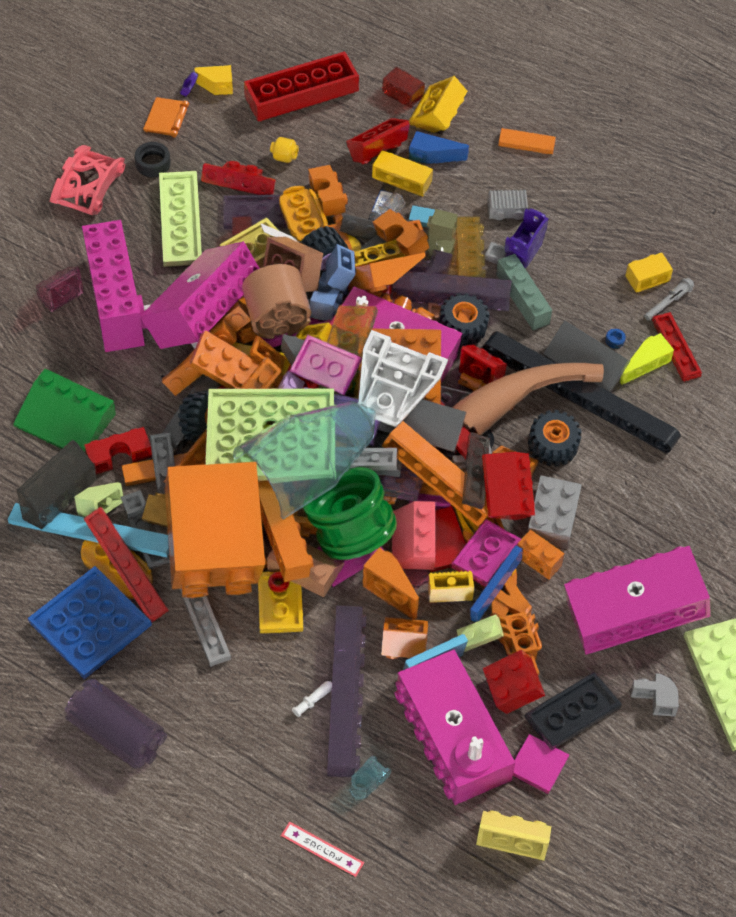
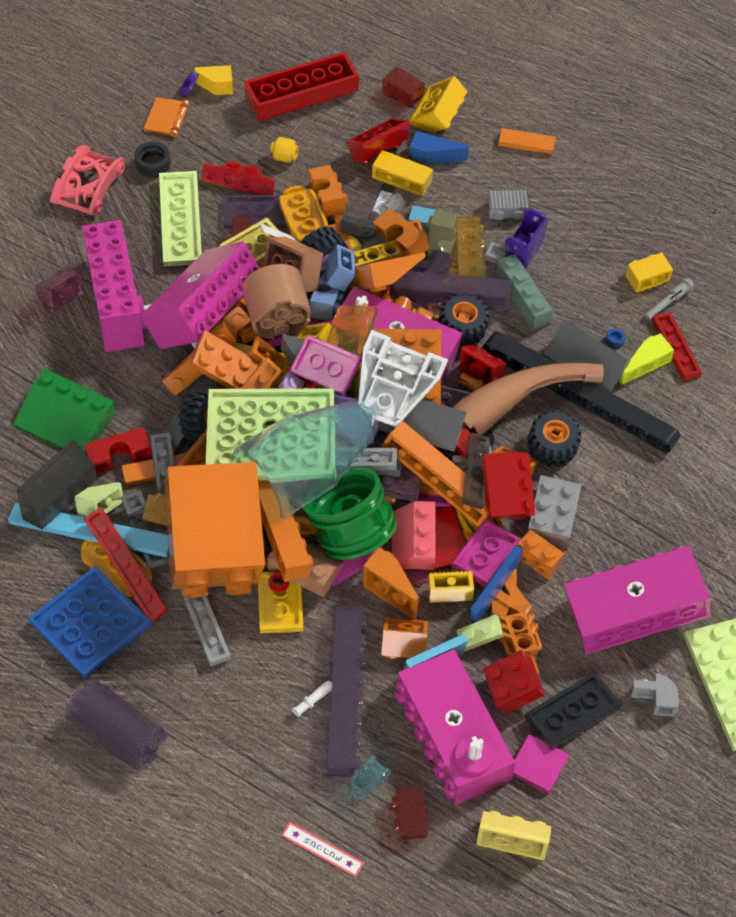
(411, 813): none -> clear red brick

